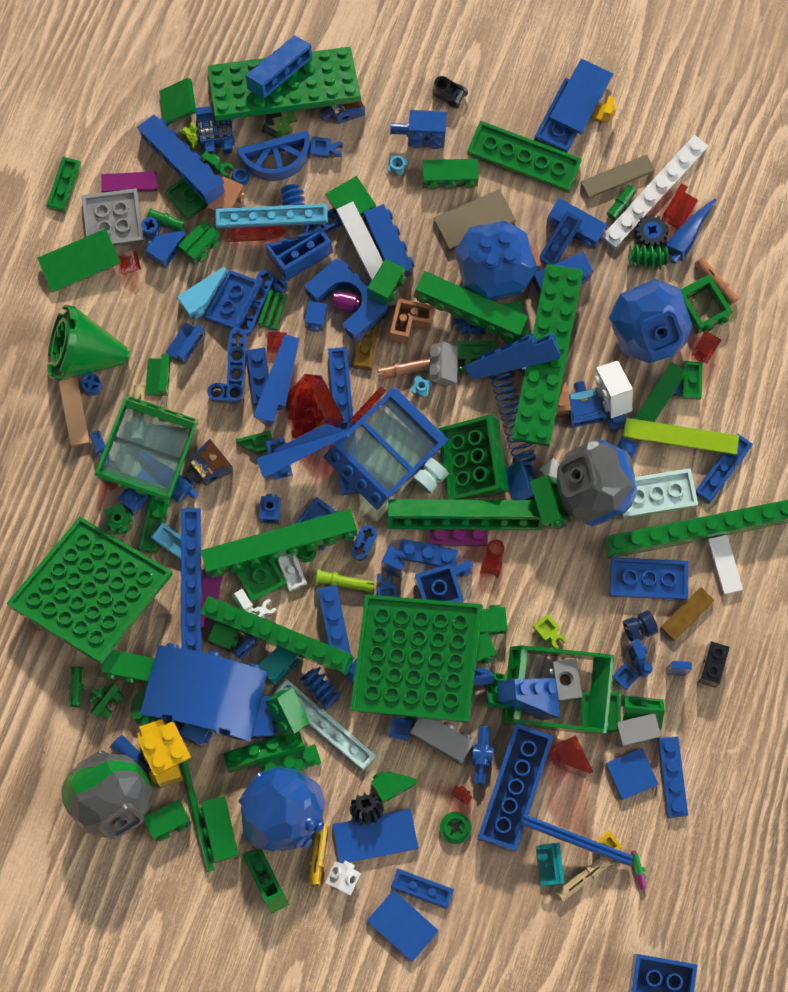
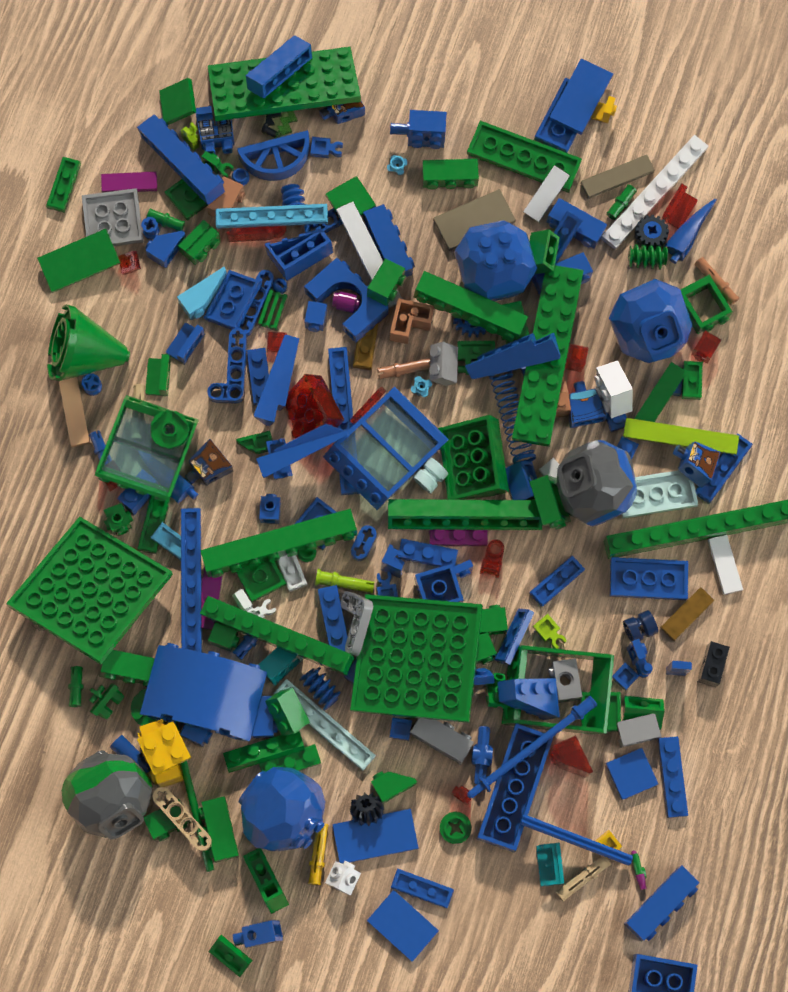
(169, 418): none -> green plate
(180, 820): none -> tan beam
(230, 955): none -> green plate
(266, 933): none -> blue torso
(362, 612): none -> light grey beam
(451, 93): black piece -> none
(514, 636): none -> blue tile
(544, 248): none -> green brick
(546, 193): none -> white tile
(557, 581): none -> blue tile
(576, 357): none -> clear red brick
(576, 713): none -> blue bar
(662, 903): none -> blue brick
(697, 462): none -> torso

